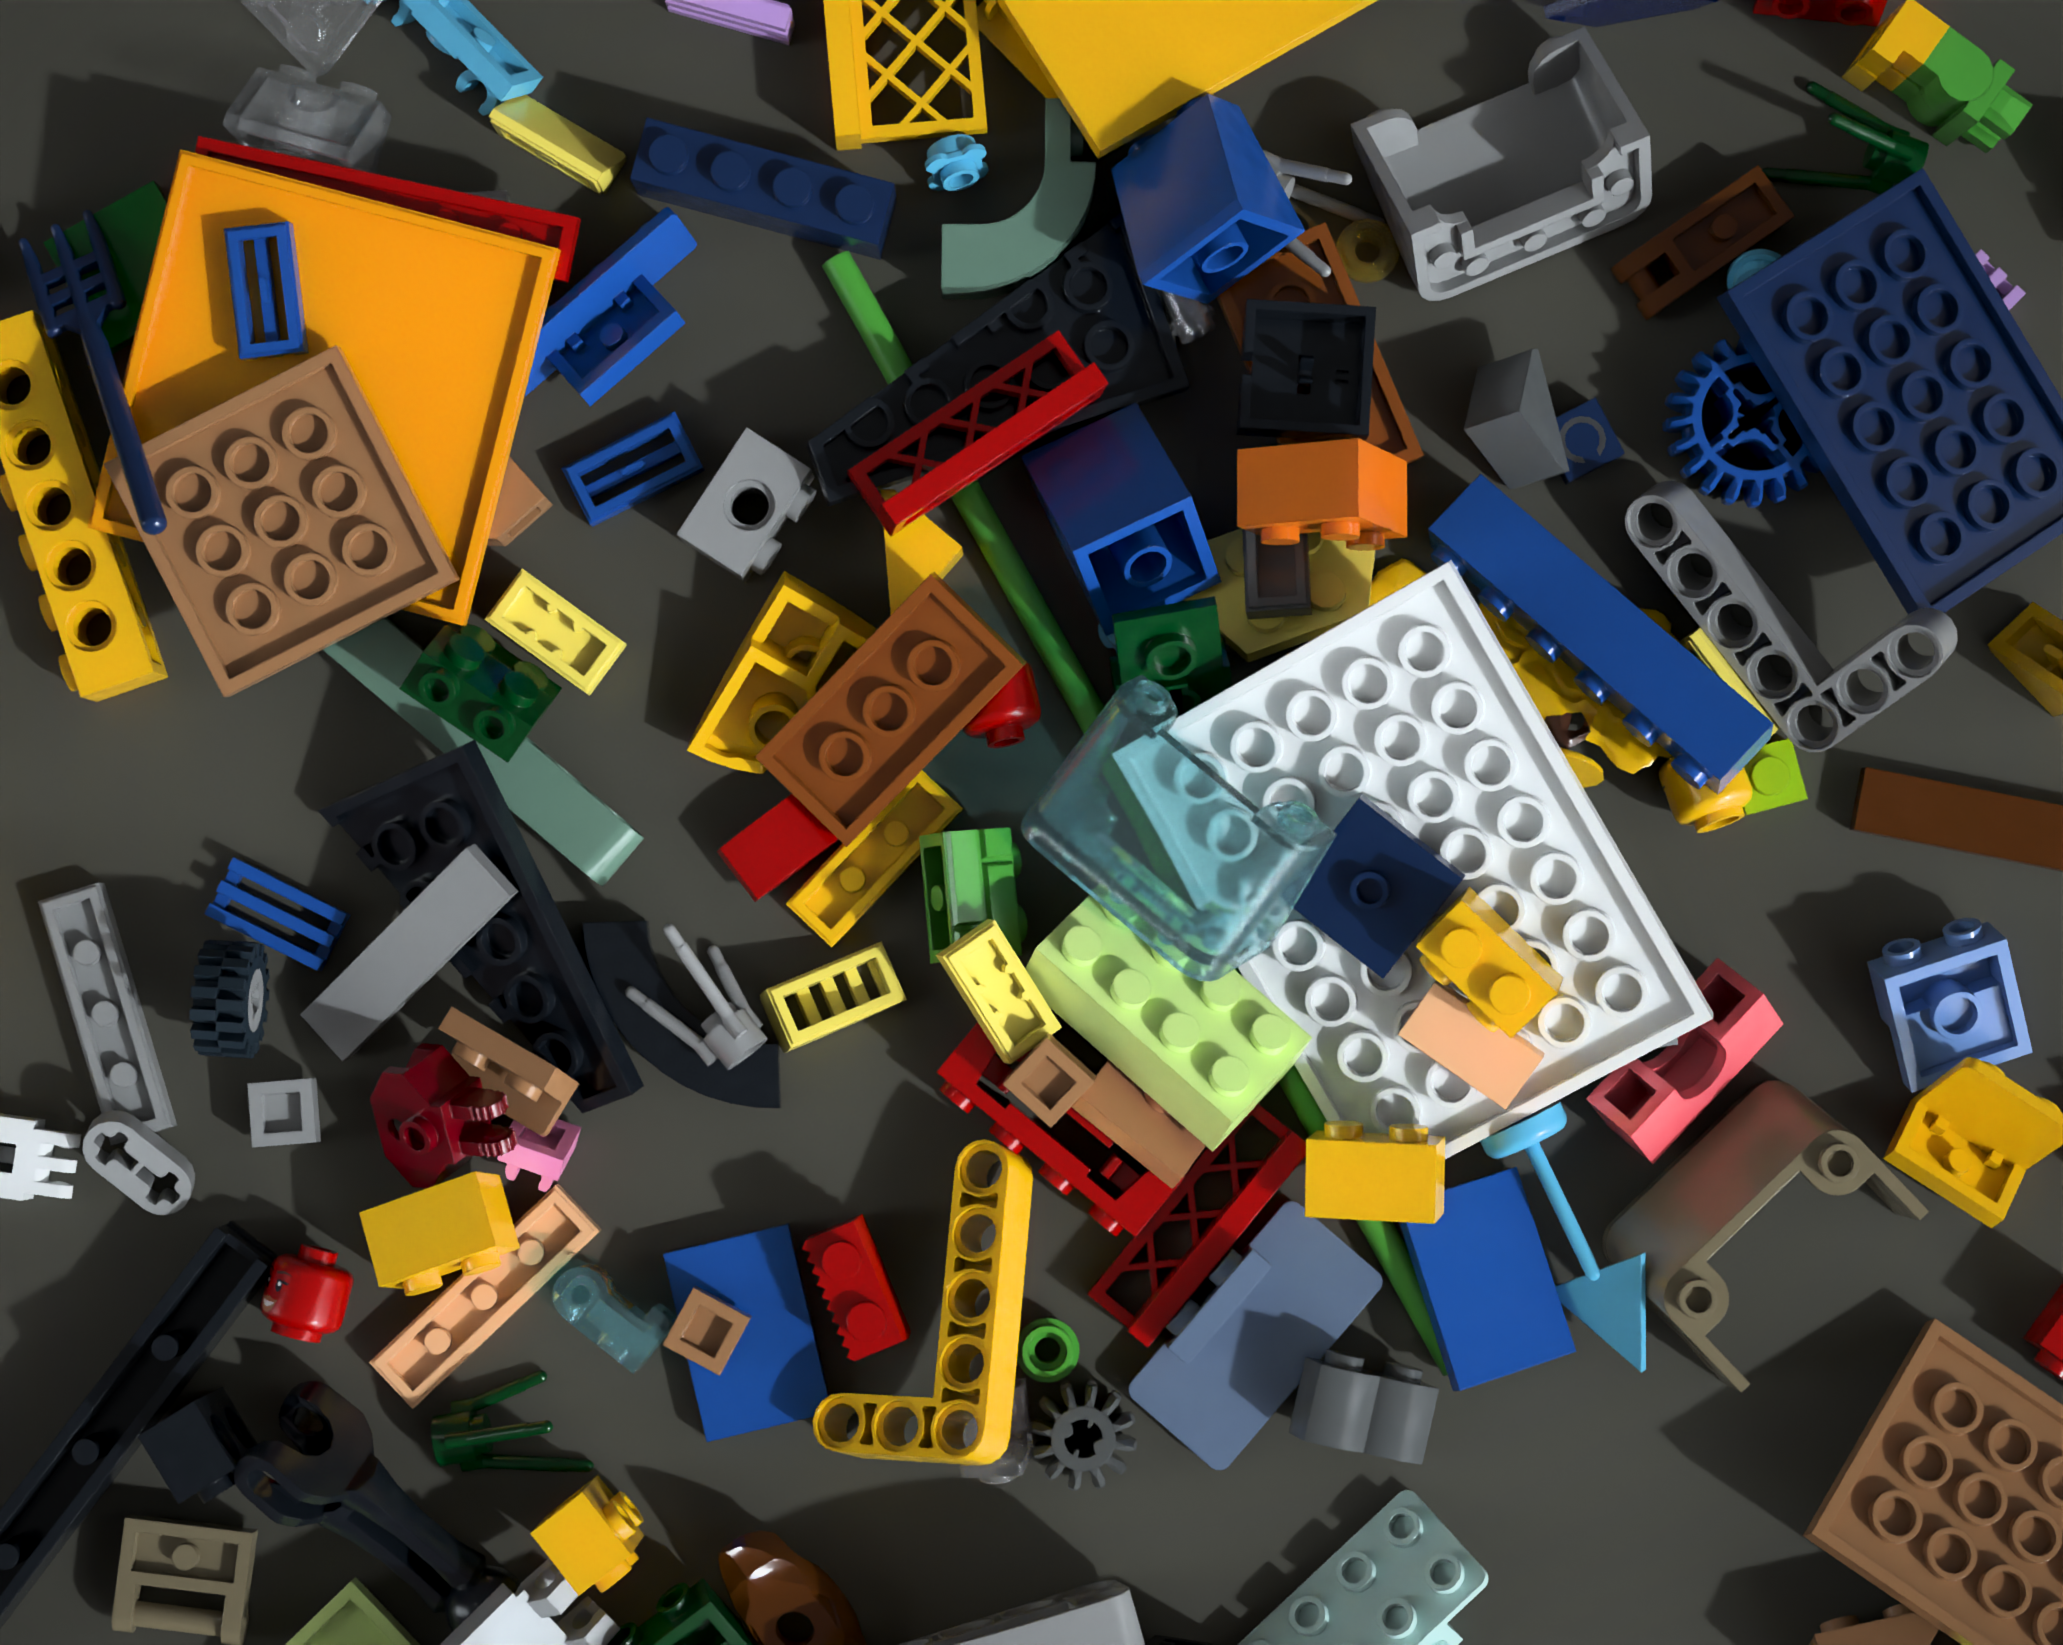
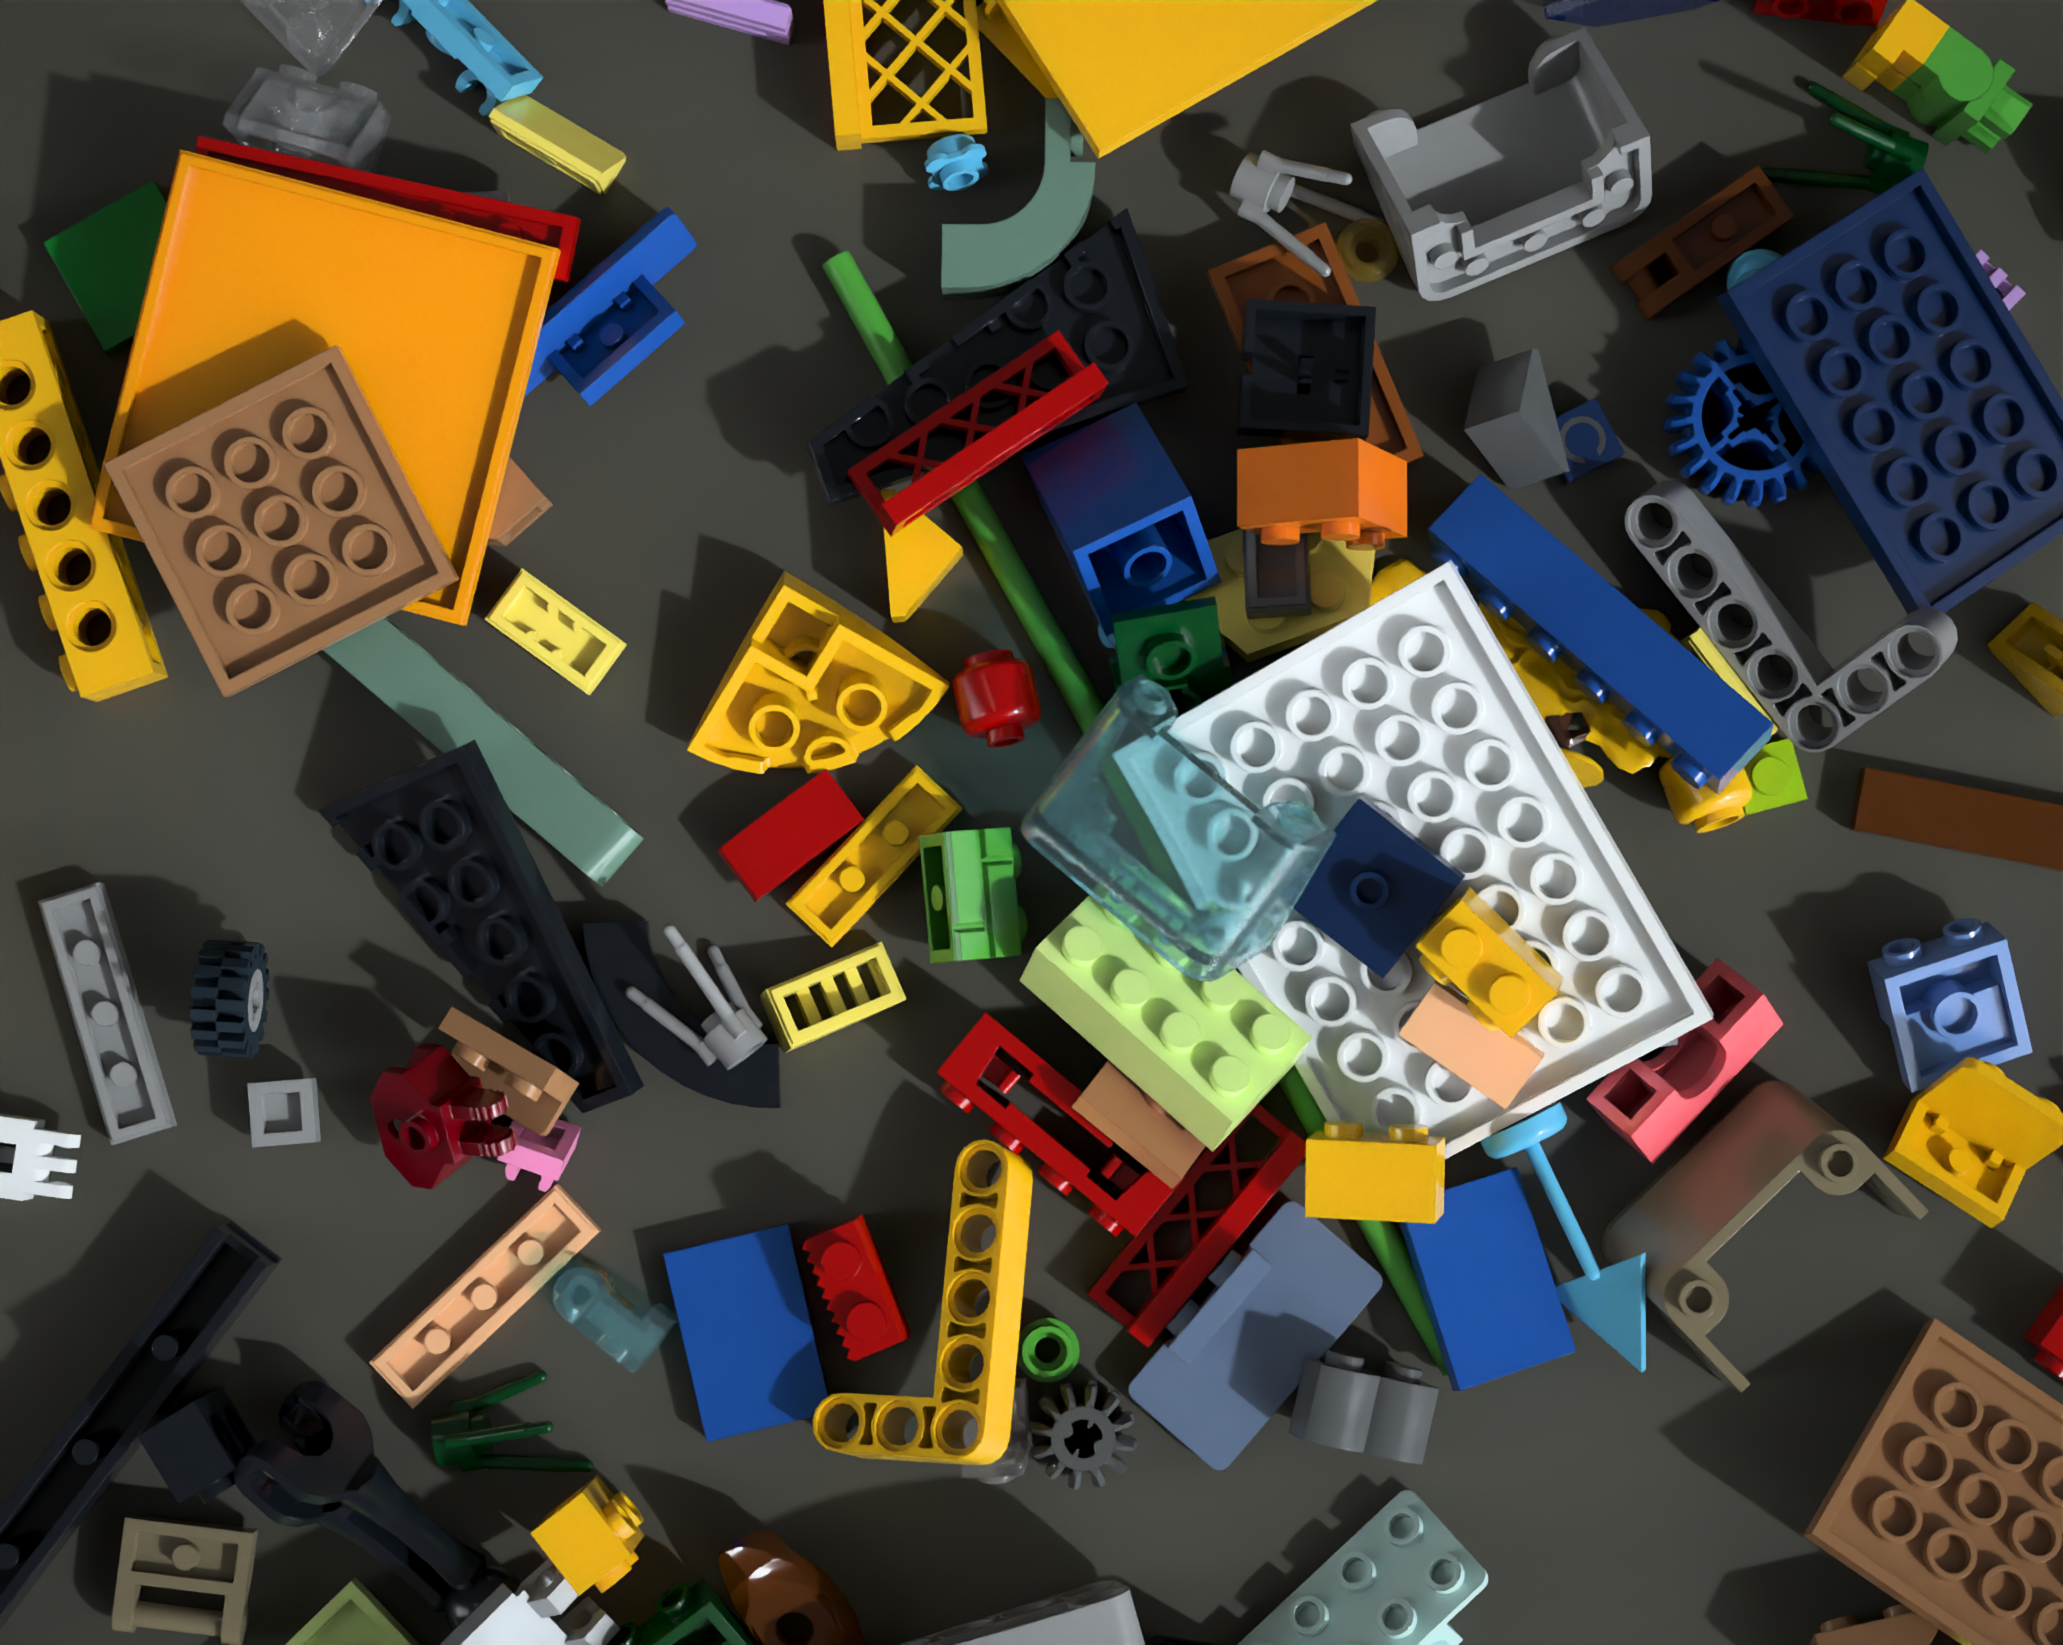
(87, 320): dark blue piece -> none
(148, 1151): light grey beam -> none
(229, 890): blue tile -> none
(291, 286): blue tile -> none
(306, 1294): red head -> none
(409, 952): light grey tile -> none
(440, 1232): yellow brick -> none
(481, 688): dark green plate -> none
(644, 491): blue tile -> none
(707, 1330): medium nougat plate -> none
(750, 468): light grey brick -> none
(763, 188): dark blue brick -> none
(890, 709): dark orange plate -> none
(998, 991): light yellow plate -> none
(1049, 1080): medium nougat plate -> none
(1188, 317): clear pin -> none
(1202, 202): blue slope -> none

